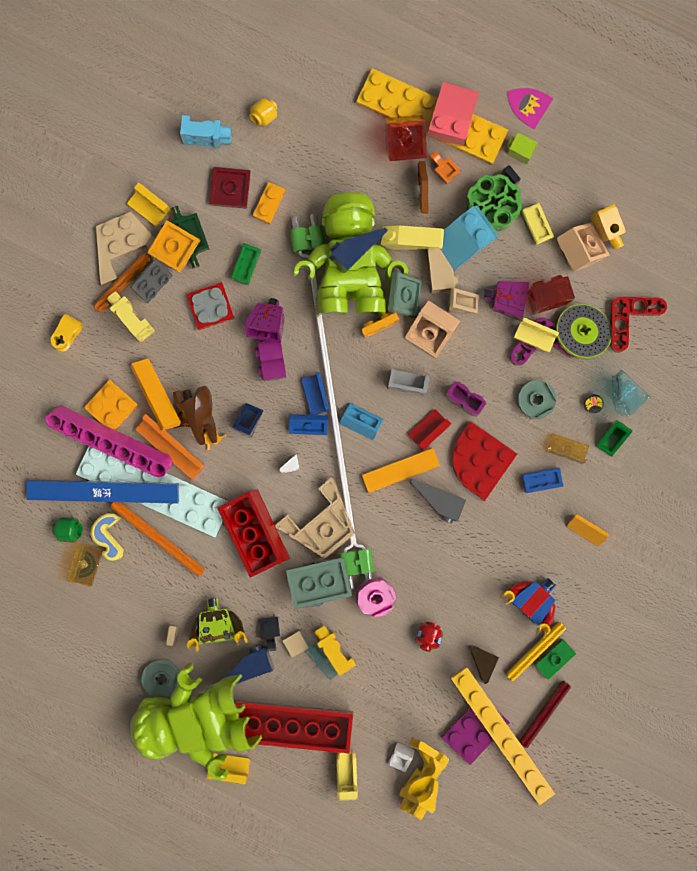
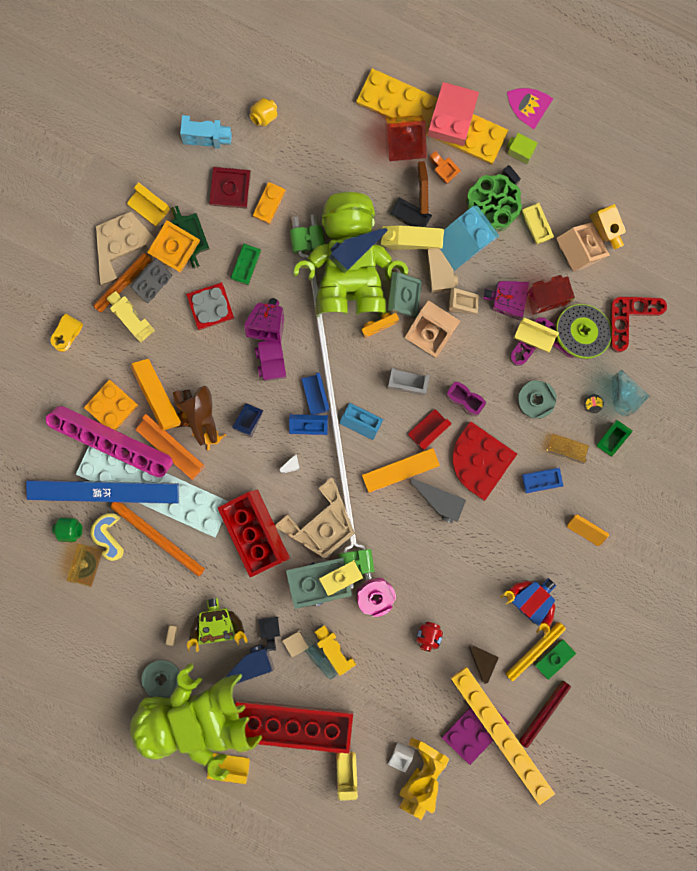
(341, 578): none -> light yellow plate
(410, 214): none -> black tile

